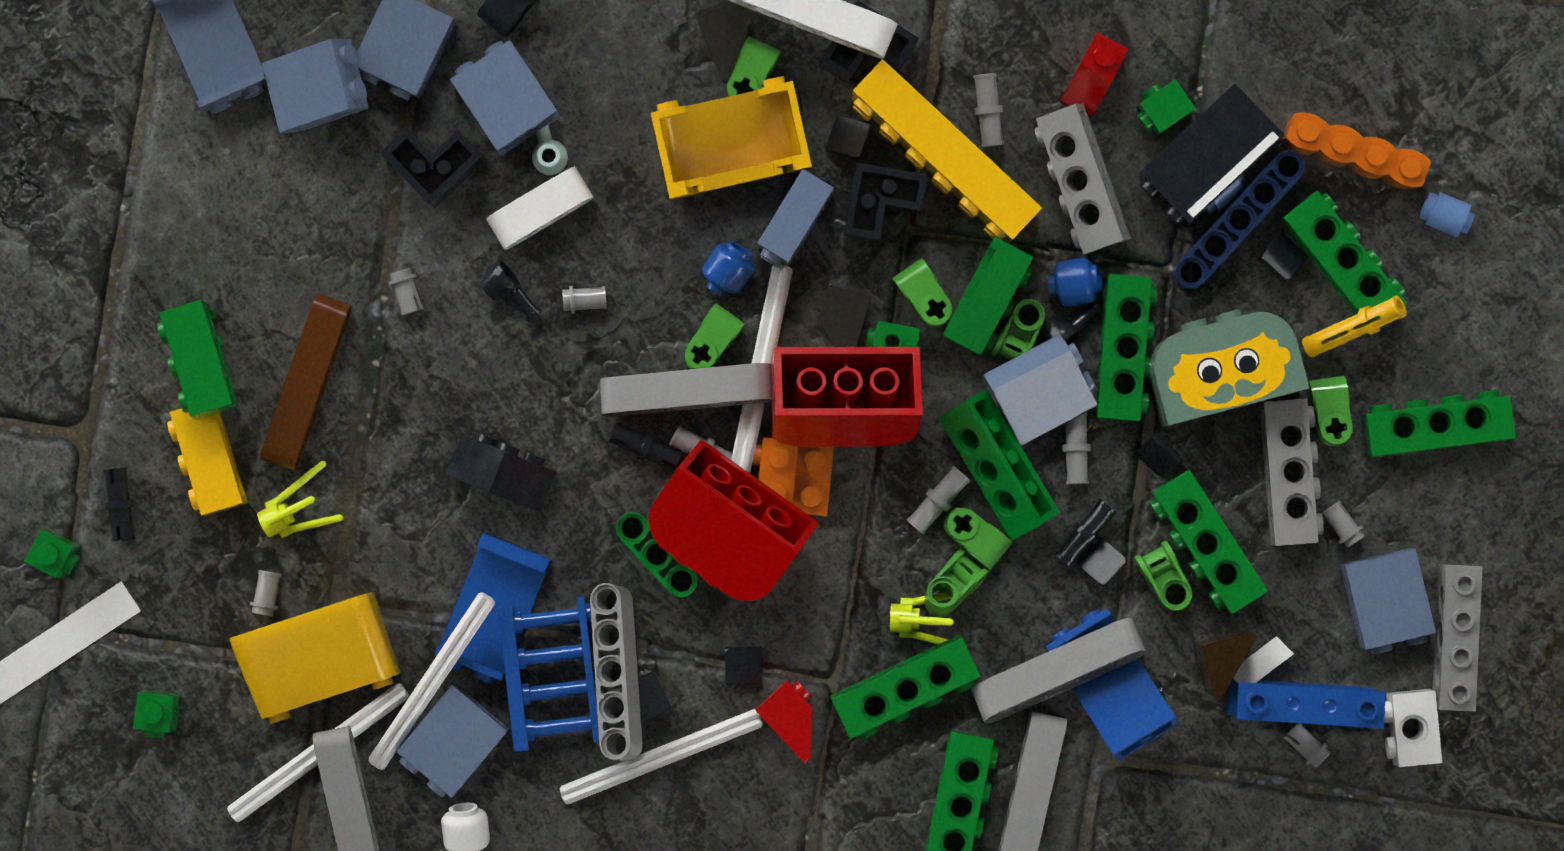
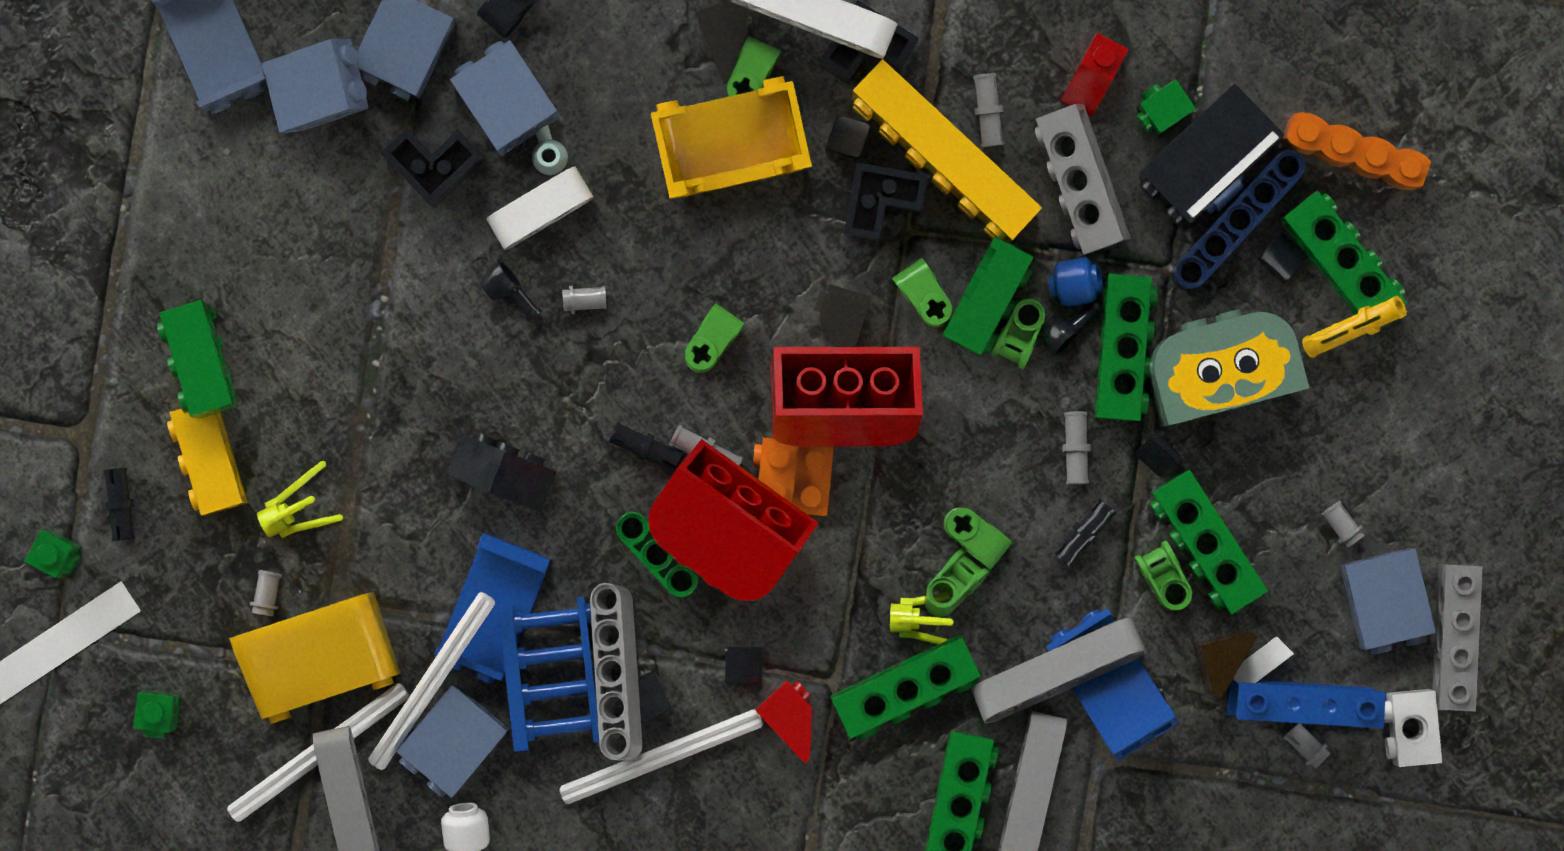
(306, 382): reddish brown beam -> none
(406, 291): light grey pin -> none
(686, 389): light grey beam -> none
(728, 268): blue head -> none
(766, 341): white axle -> none
(794, 219): sand blue brick -> none
(892, 335): green brick -> none
(938, 500): light grey pin -> none
(999, 464): green brick -> none
(1042, 388): sand blue brick -> none
(1101, 561): slope -> none
(1276, 455): light grey brick -> none
(1331, 403): bright green piece -> none
(1446, 214): medium blue brick -> none
(1494, 426): green brick -> none

